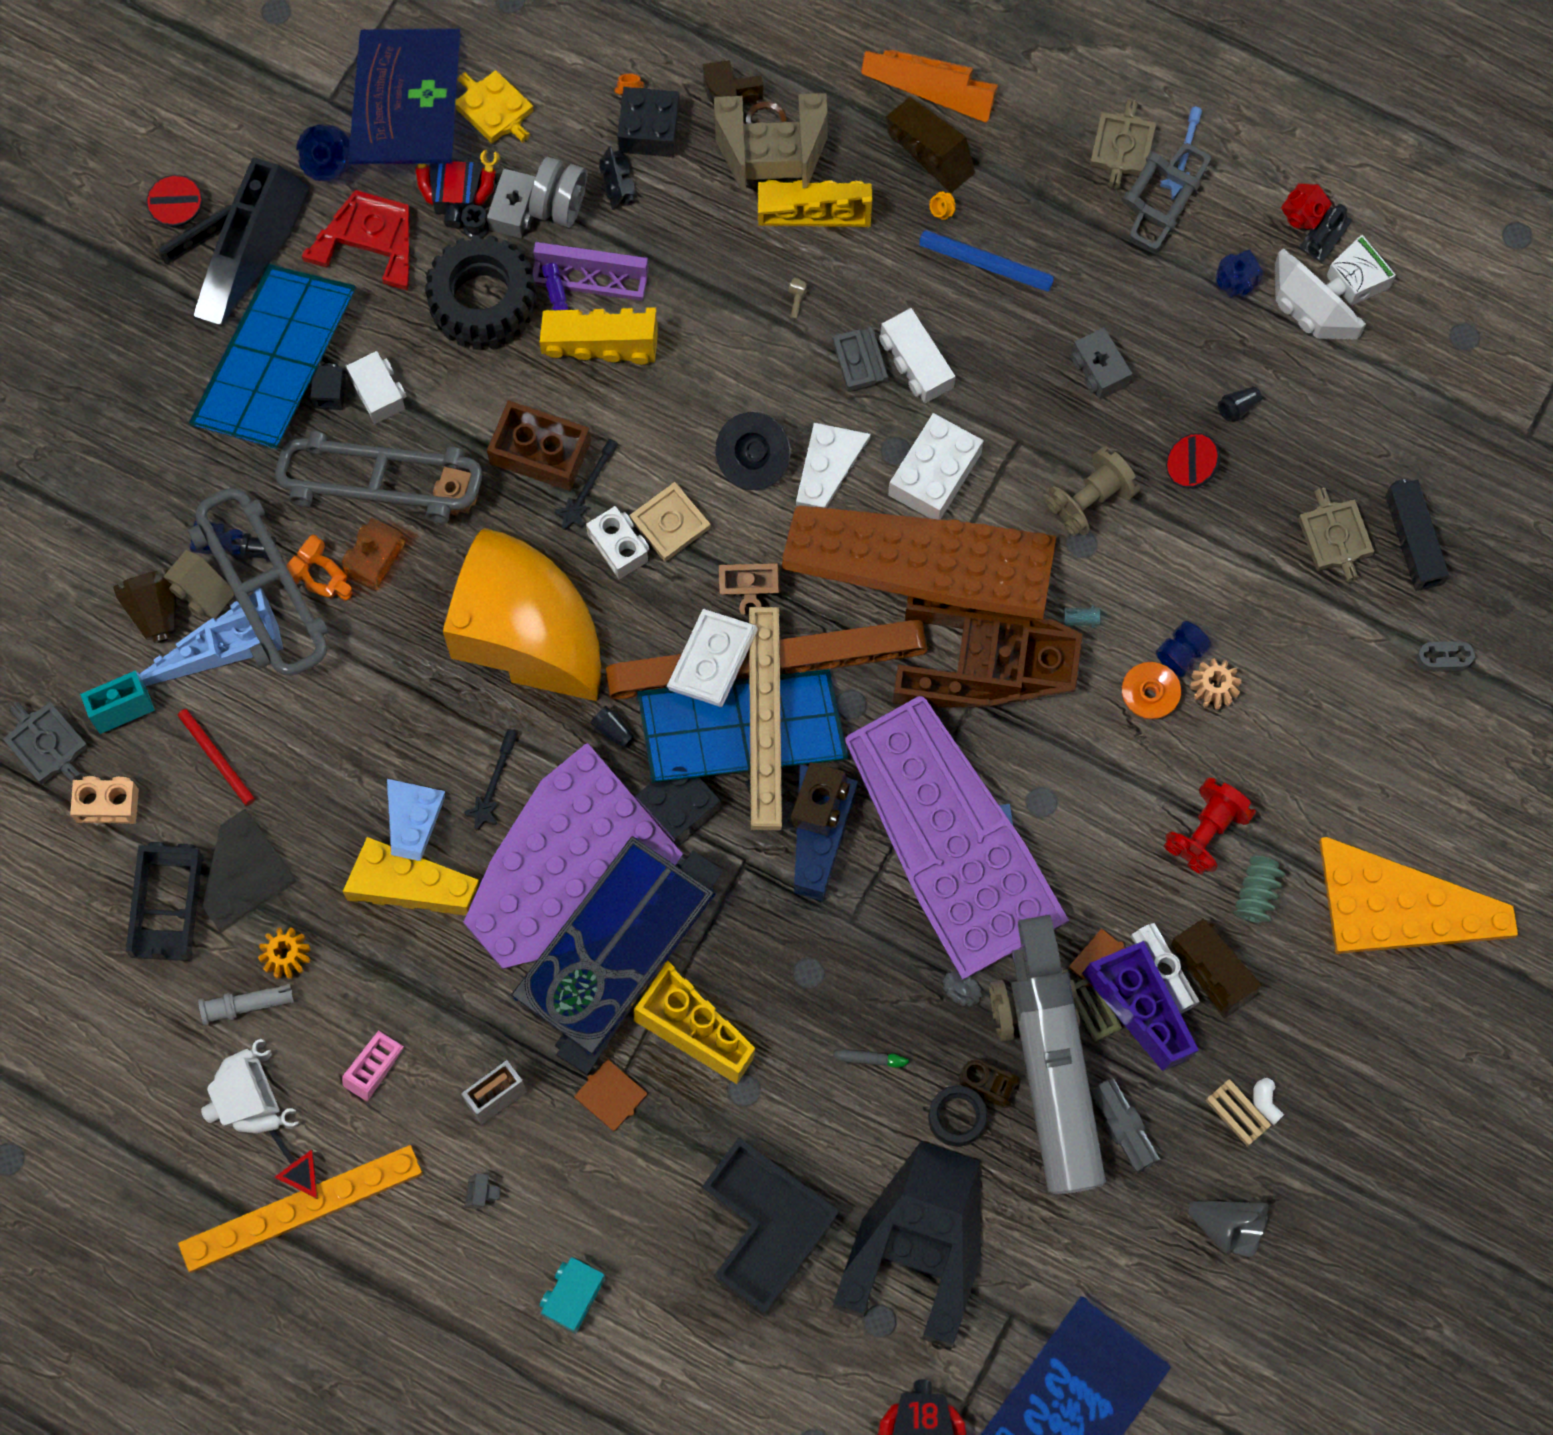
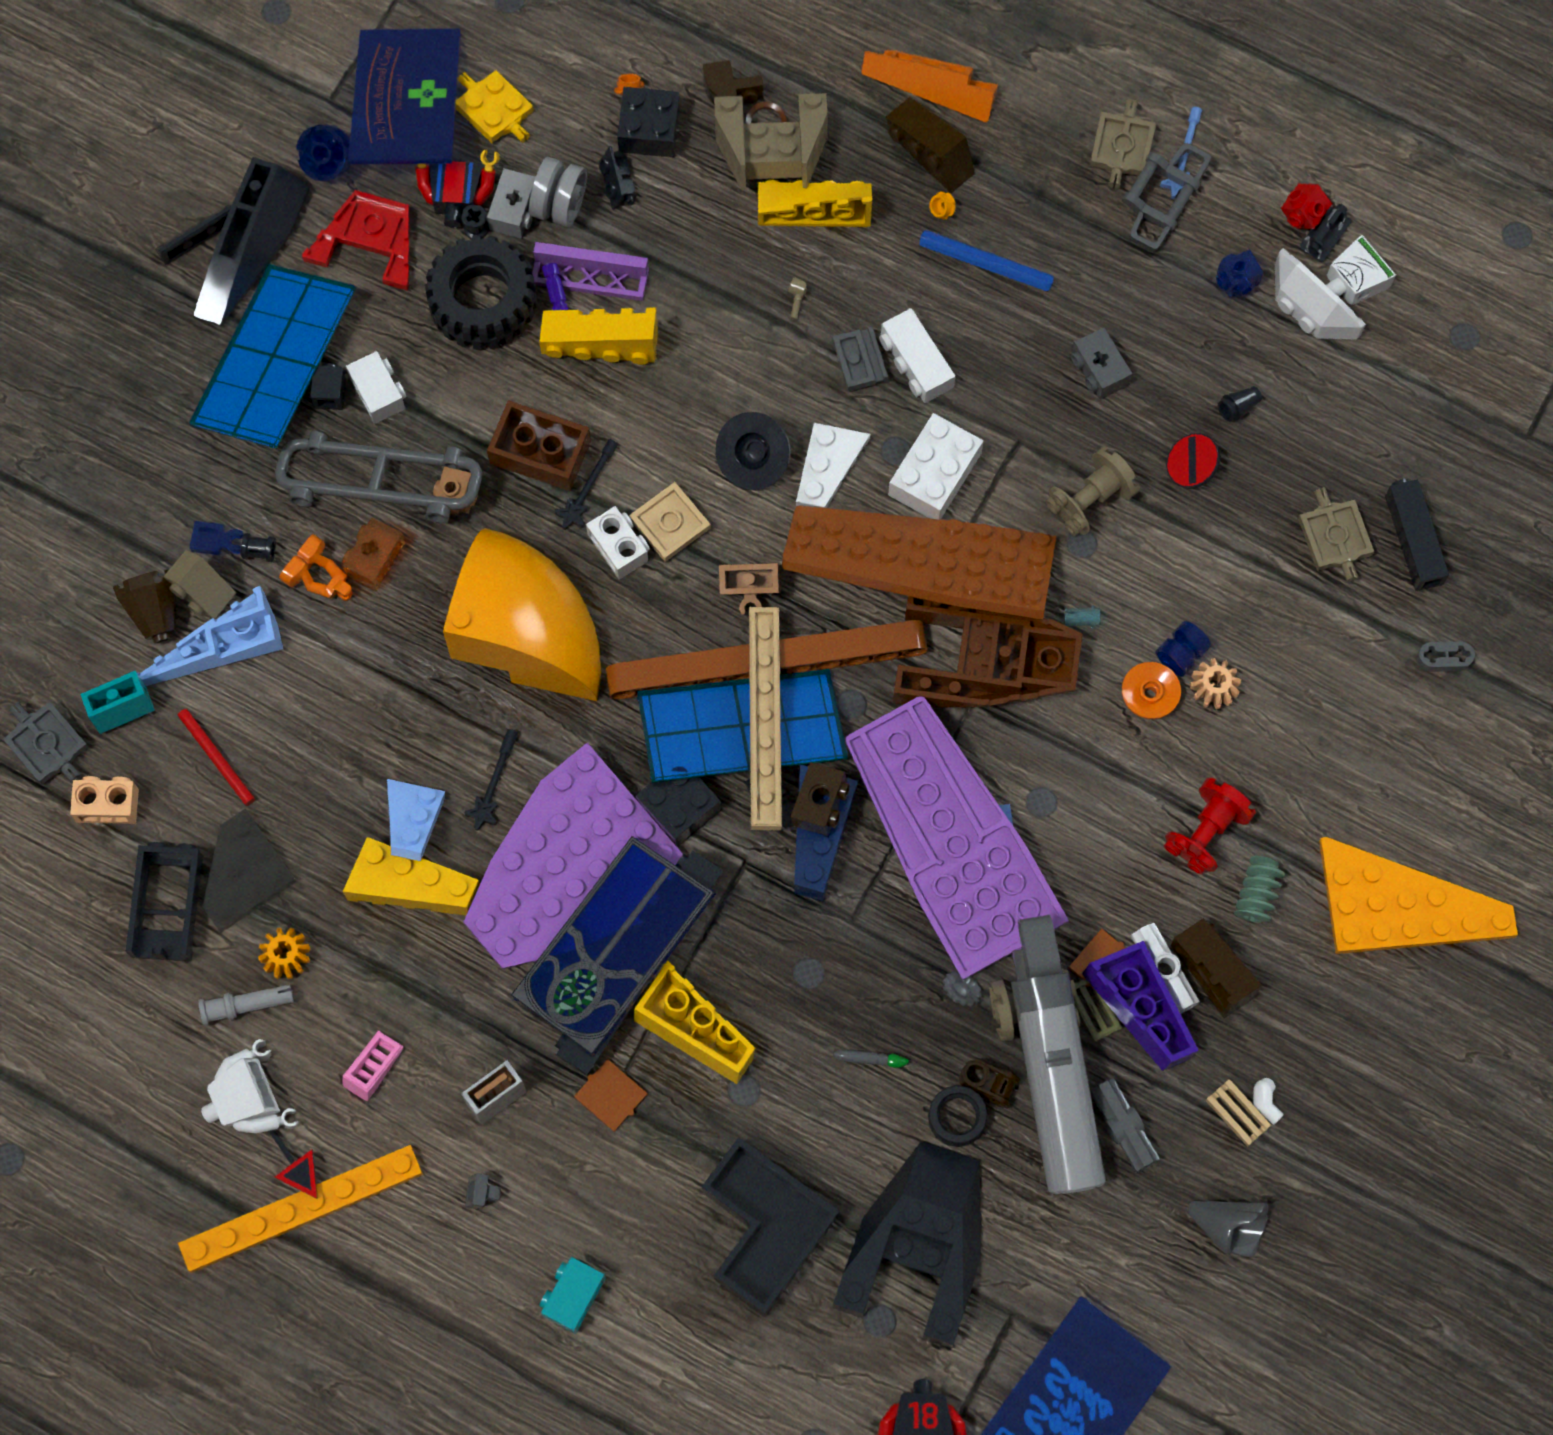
(174, 200): red piece -> none
(265, 651): dark grey bar -> none
(611, 726): black cone -> none
(712, 657): white tile -> none

